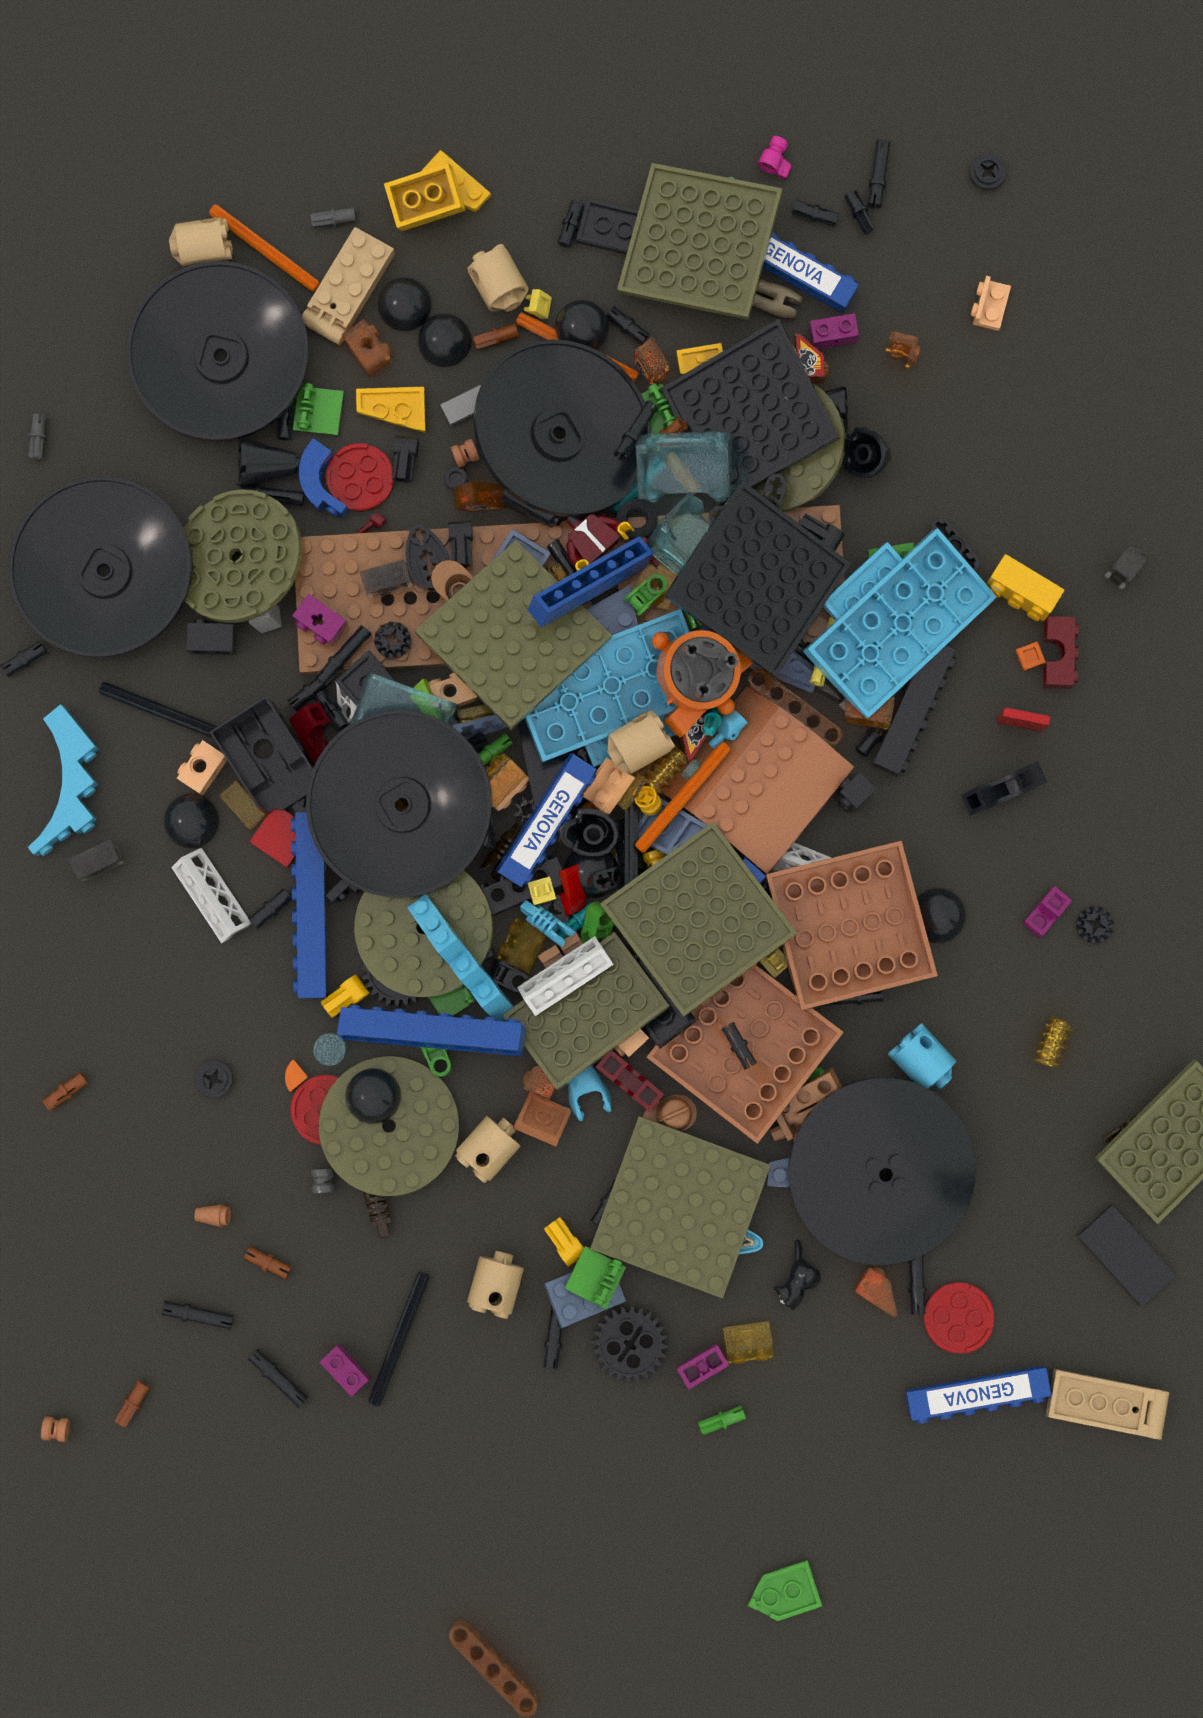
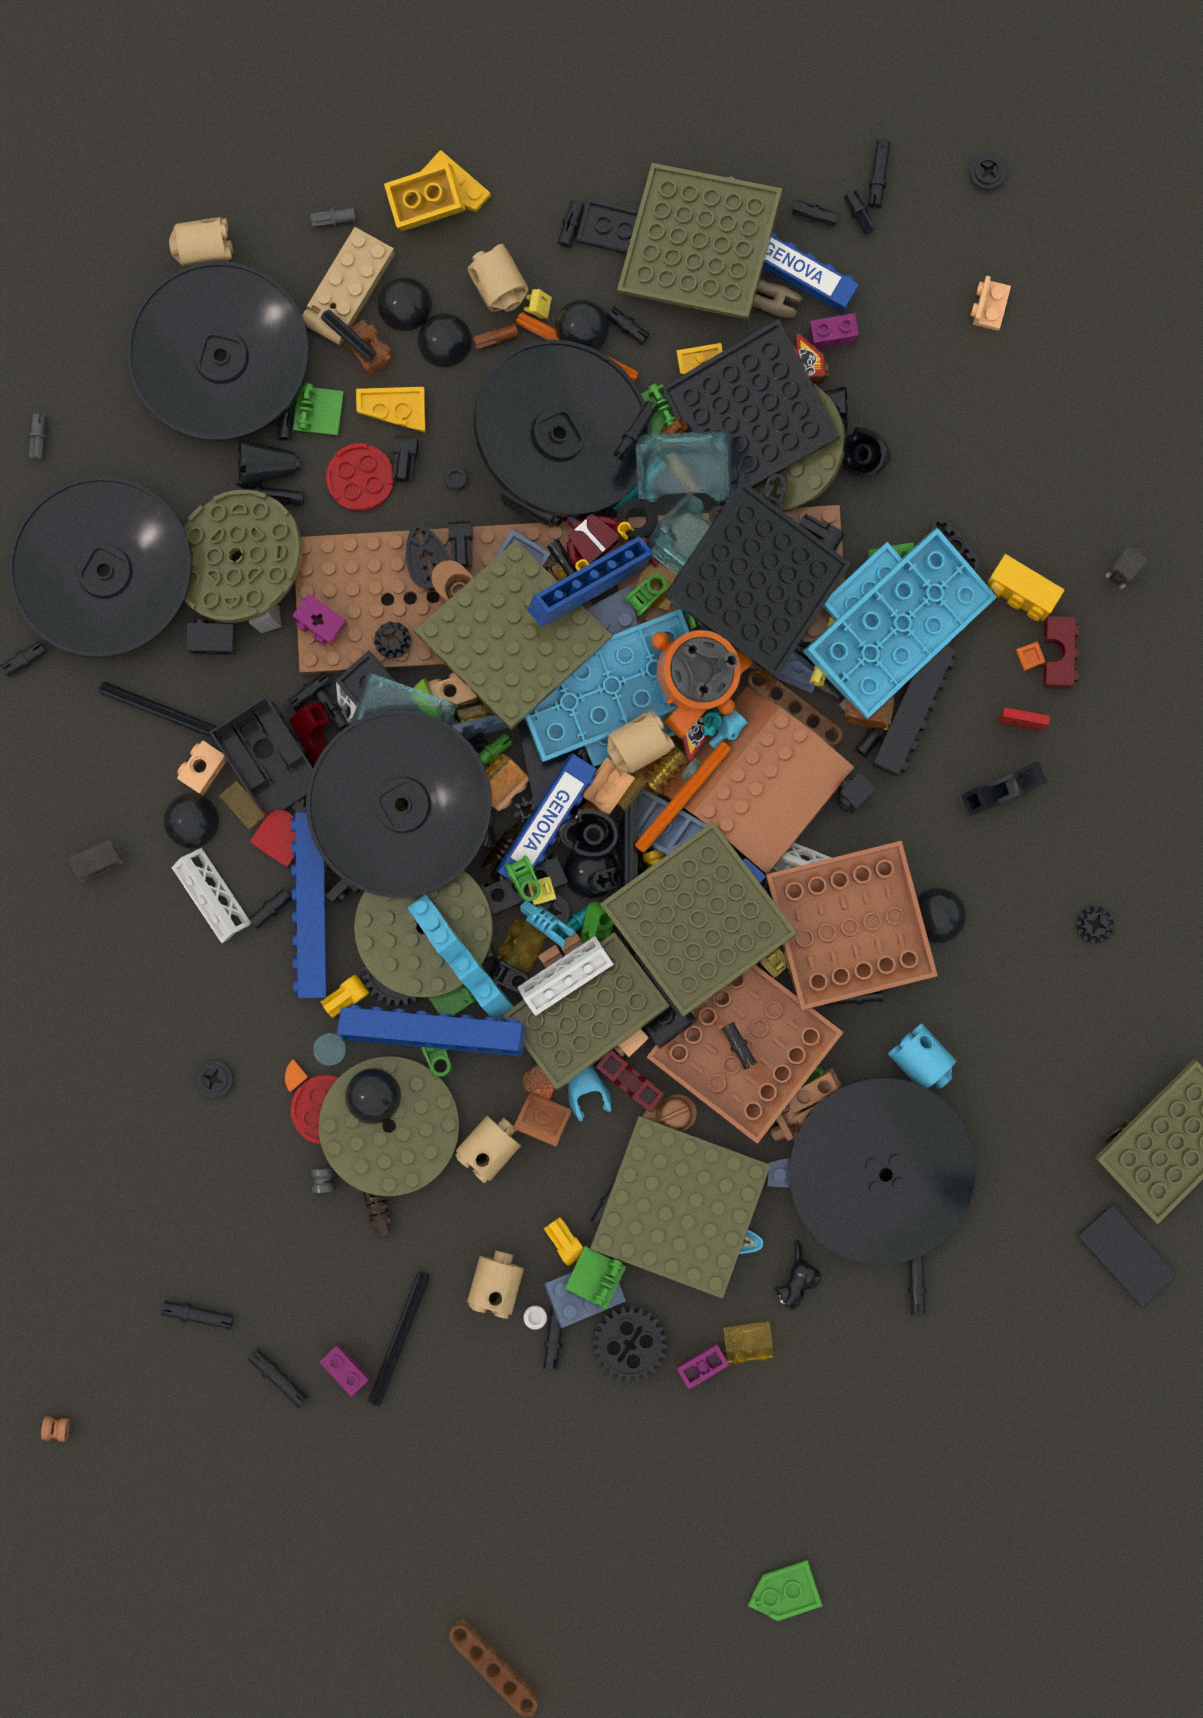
(65, 1091): dark orange pin -> none
(77, 782): medium azure arch -> none
(132, 1403): dark orange axle -> none
(214, 1215): nougat cone -> none
(266, 249): orange axle -> none
(267, 1262): dark orange pin -> none
(311, 467): blue arch -> none
(340, 658): black pin -> none
(348, 335): none -> black axle
(376, 520): dark red hand -> none
(386, 579): clear smoke brick -> none
(460, 406): light grey tile -> none
(460, 456): nougat wheel -> none
(478, 496): clear orange slope -> none
(523, 877): none -> bright green piece
(535, 1317): none -> white tile
(574, 897): red slope -> none
(646, 796): yellow wheel -> none
(651, 361): clear orange slope -> none
(722, 1420): bright green axle -> none
(772, 159): dark pink piece -> none
(876, 1289): clear orange slope -> none
(903, 344): clear orange bracket -> none
(958, 1317): red tile -> none
(978, 1393): blue brick -> none
(1047, 911): magenta slope -> none
(1053, 1042): clear yellow piece -> none
(1107, 1404): tan hinge -> none

